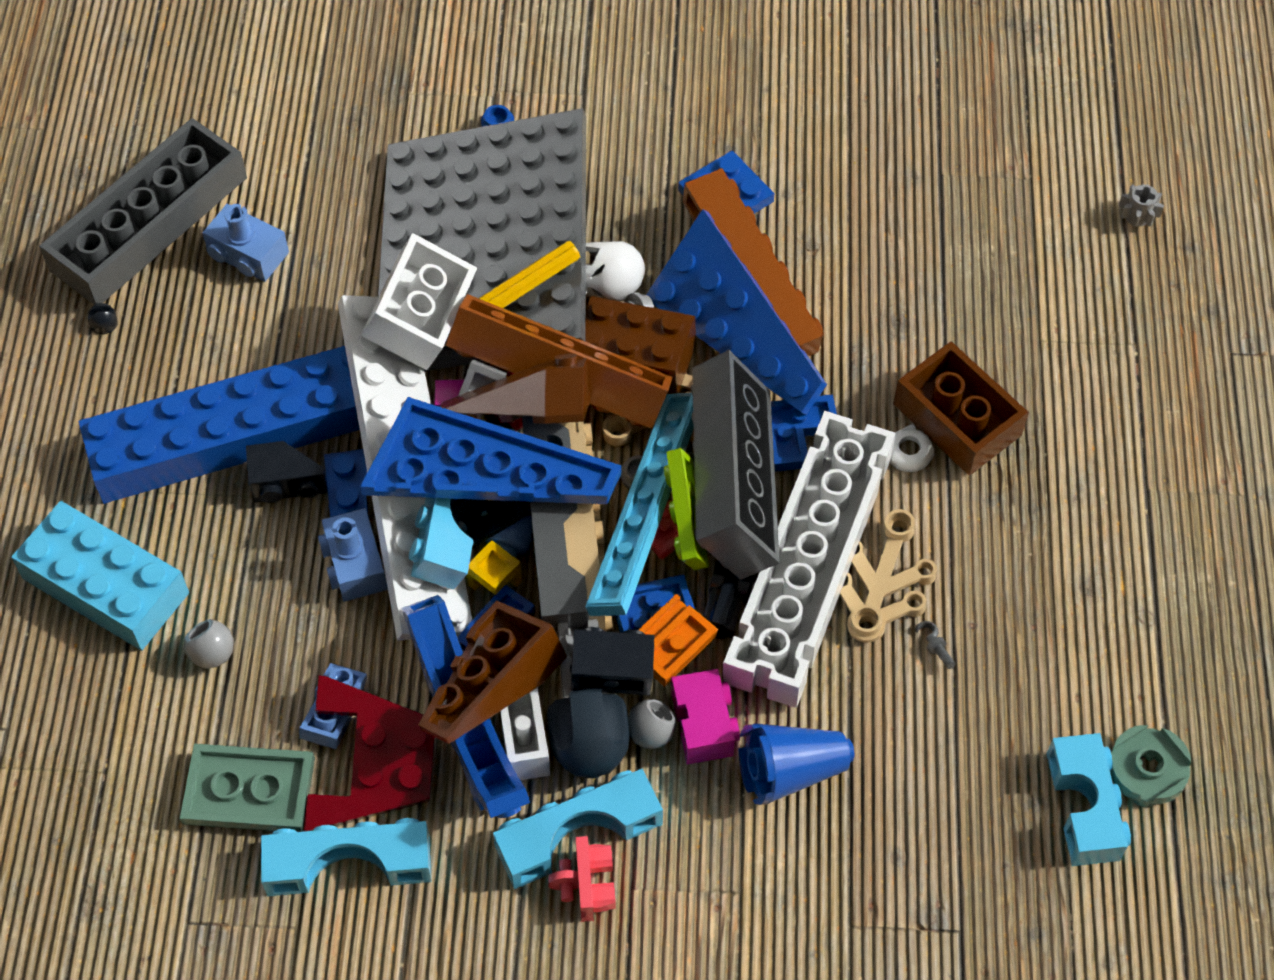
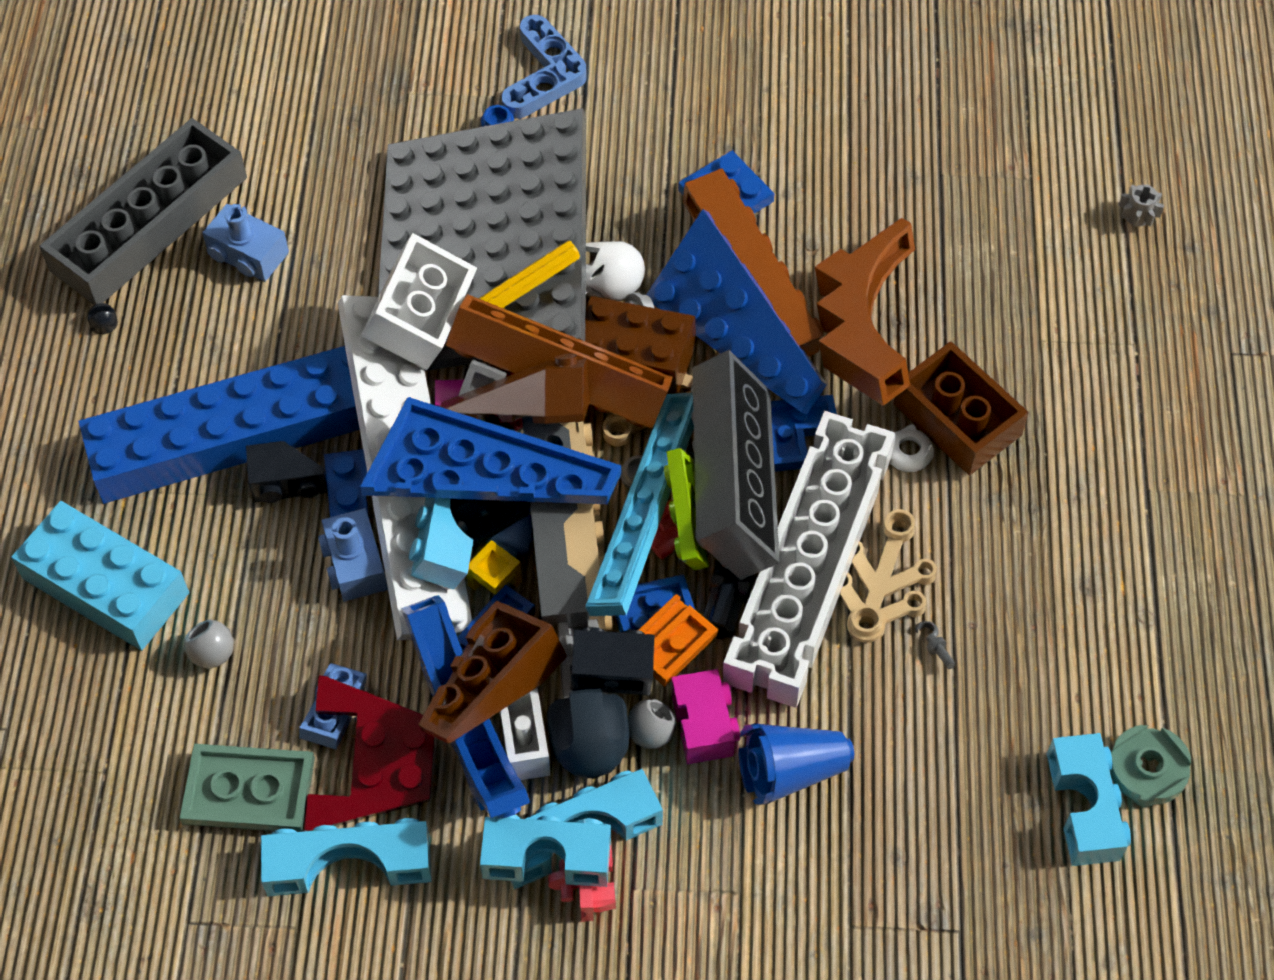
(513, 841): none -> medium azure arch
(552, 73): none -> medium blue beam
(849, 289): none -> dark orange arch

